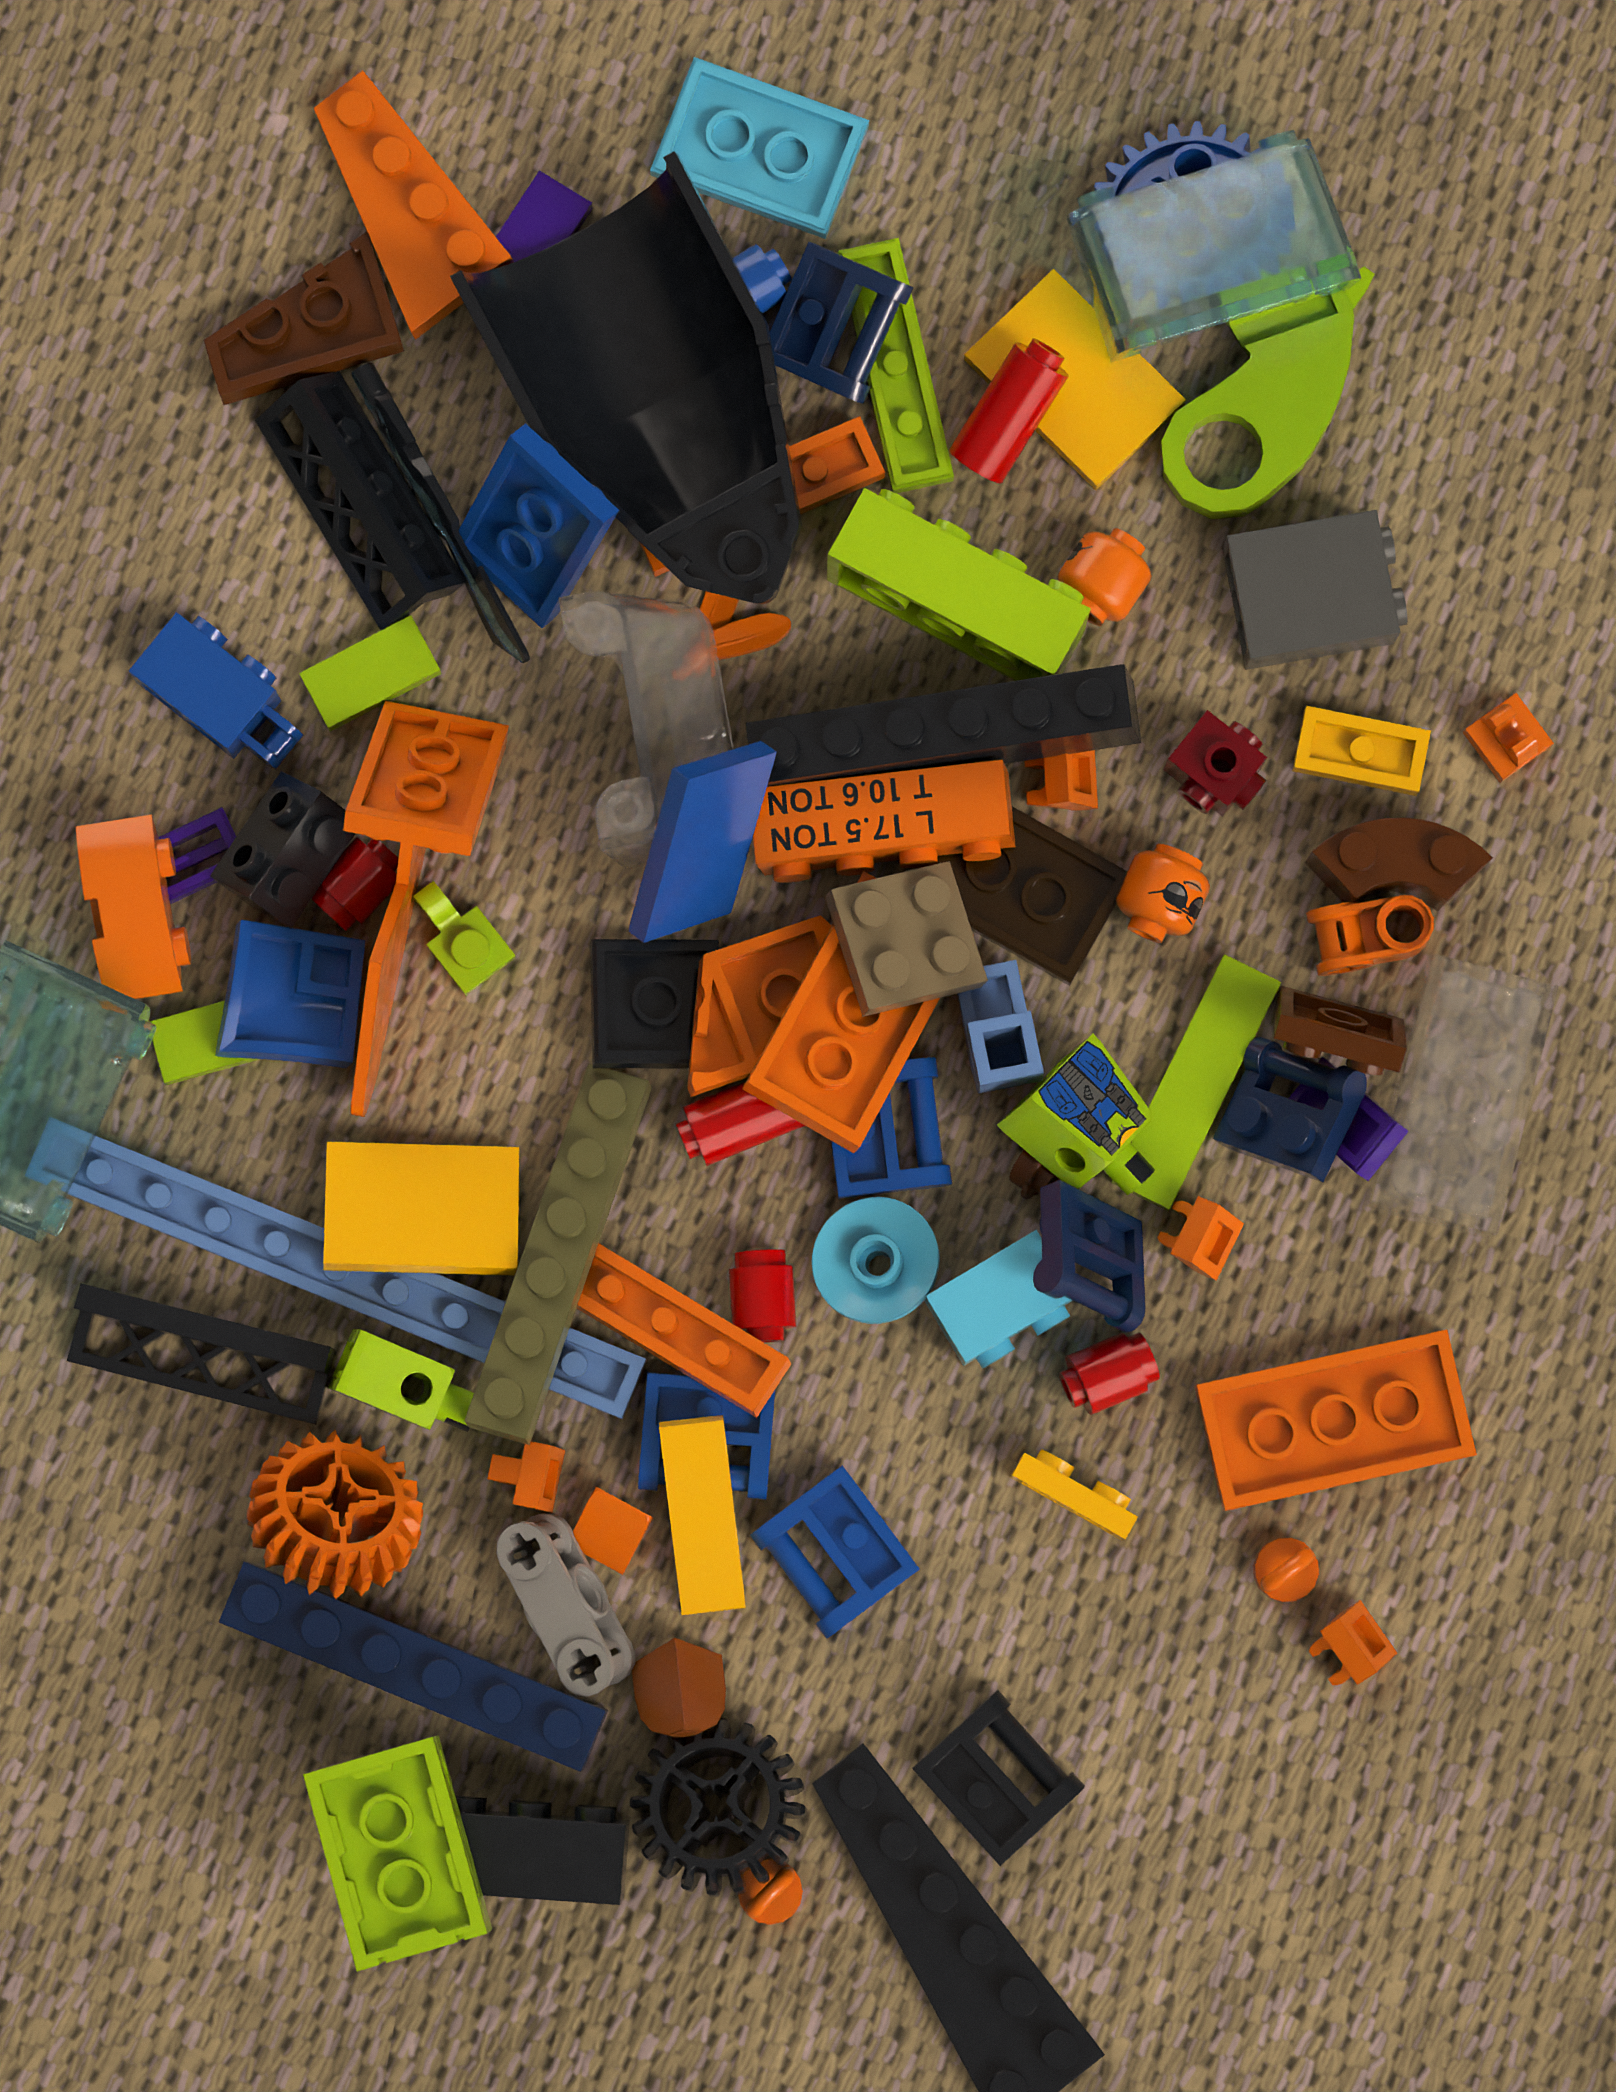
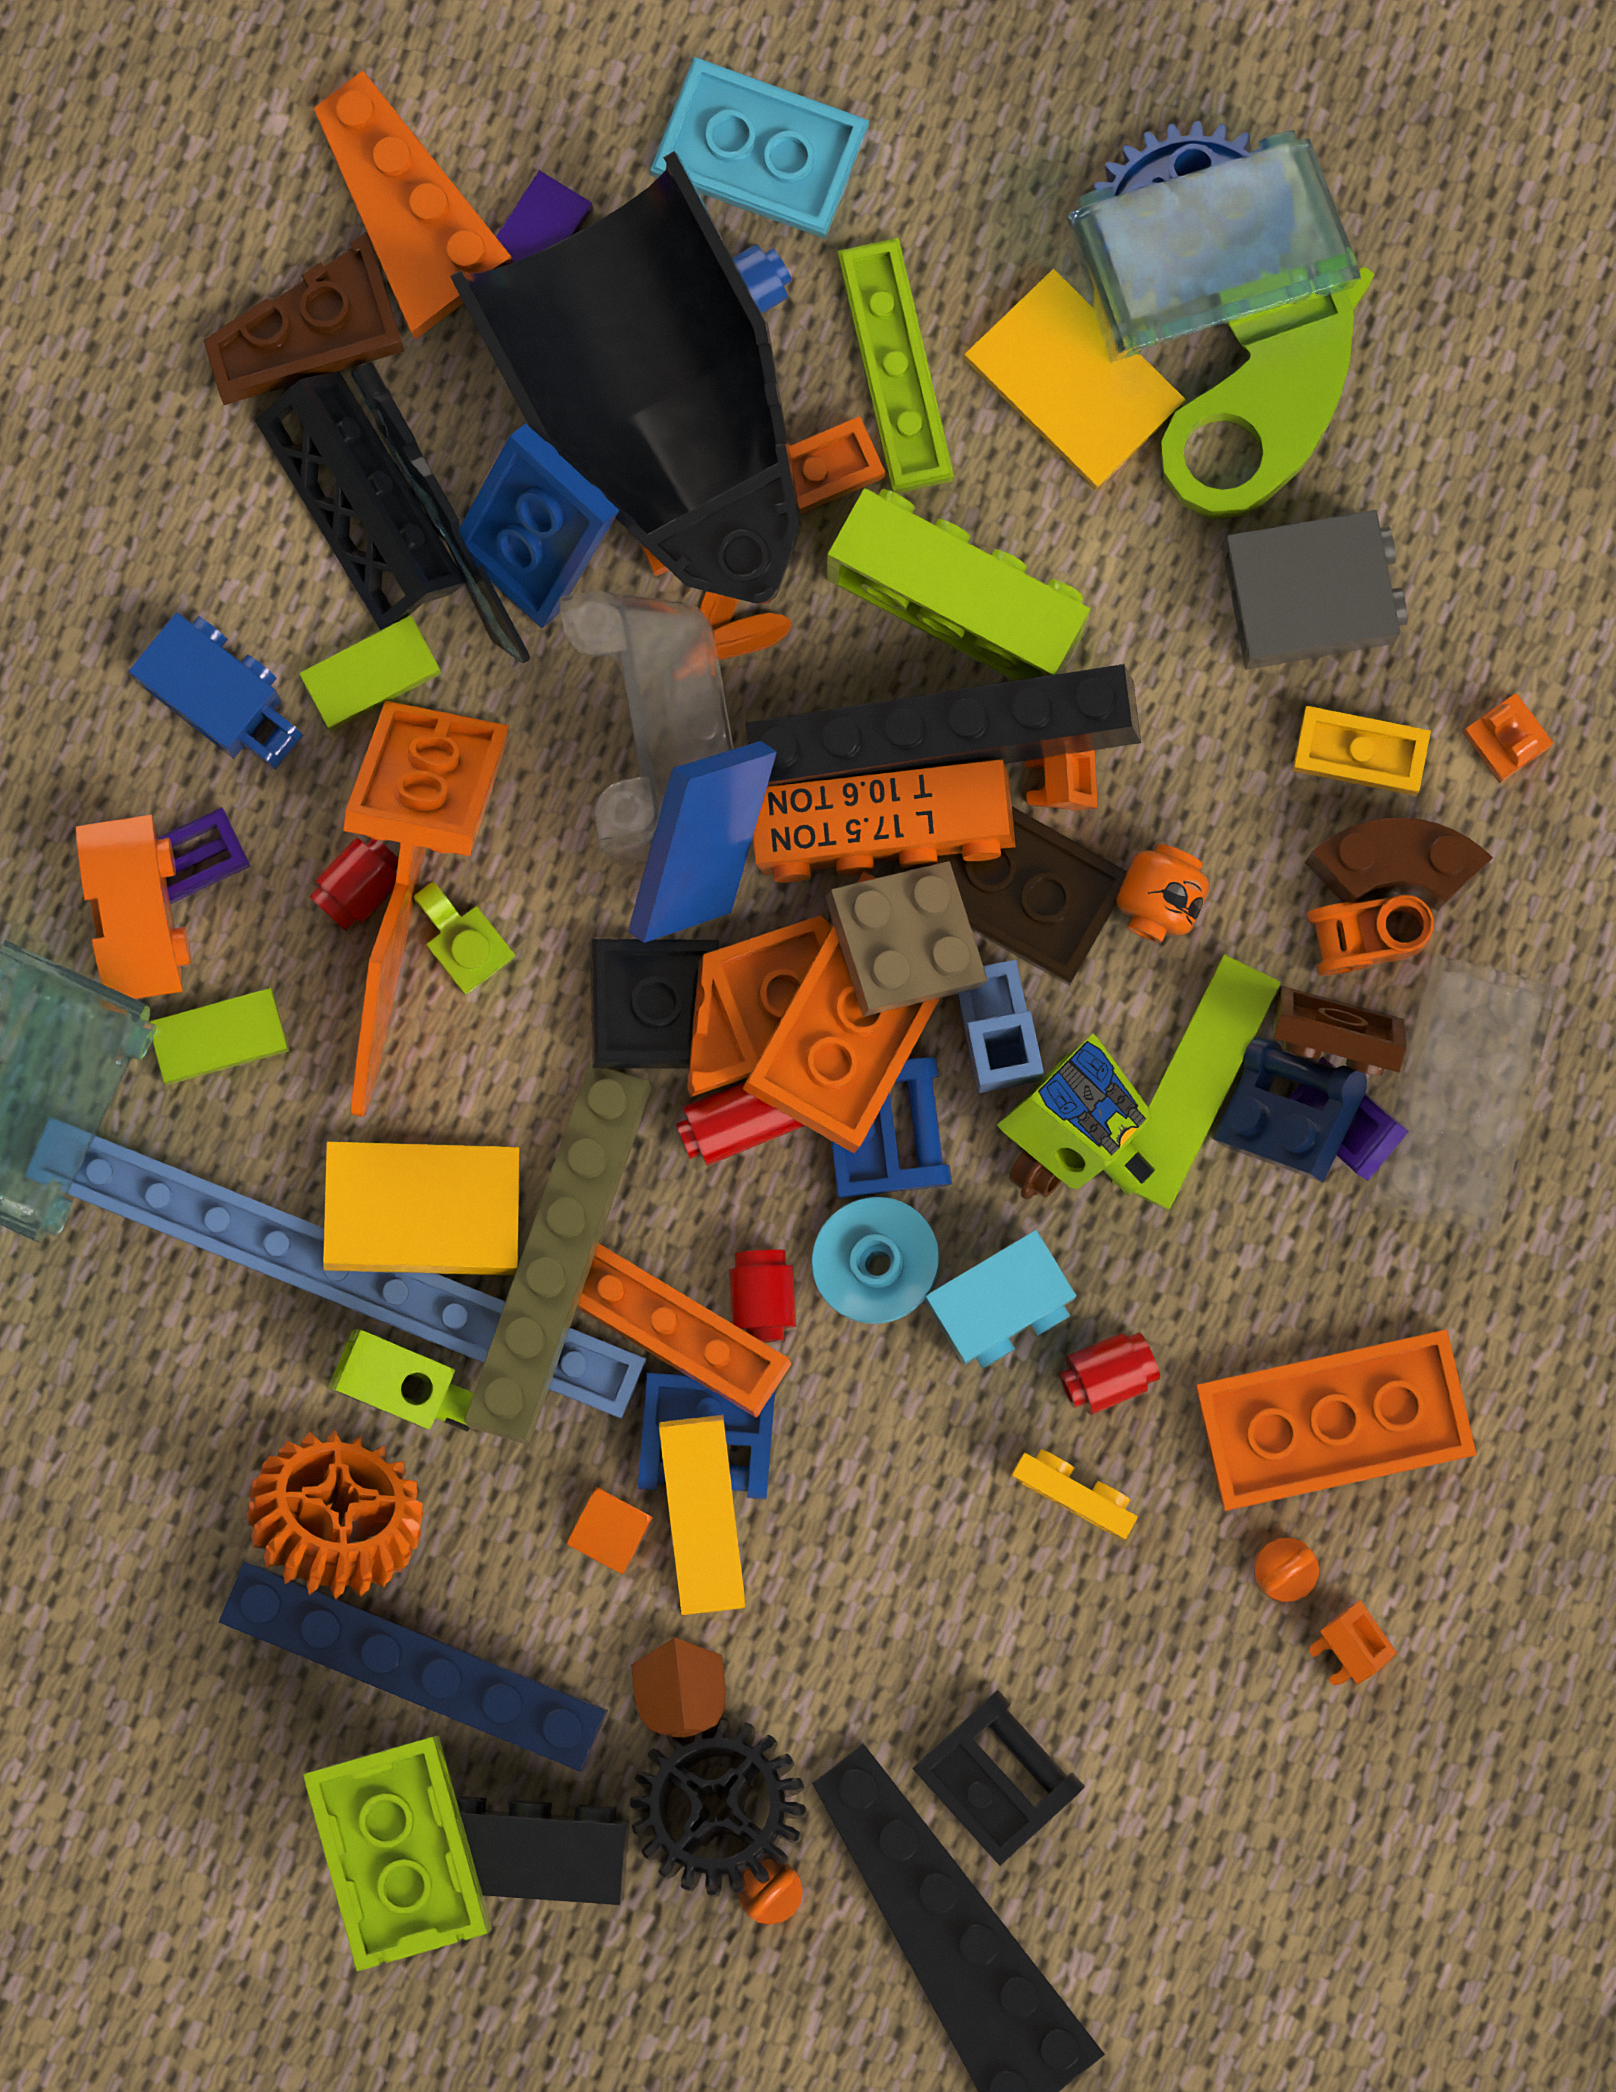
(205, 1329): black fence -> none
(284, 850): black brick -> none
(291, 996): blue plate -> none
(533, 1475): orange tile -> none
(565, 1603): light grey piece -> none
(818, 312): dark blue plate -> none
(851, 1537): blue plate -> none
(1010, 410): red brick -> none
(1100, 1239): dark blue plate -> none
(1107, 574): orange head -> none
(1204, 1237): orange tile -> none
(1216, 742): dark red brick -> none

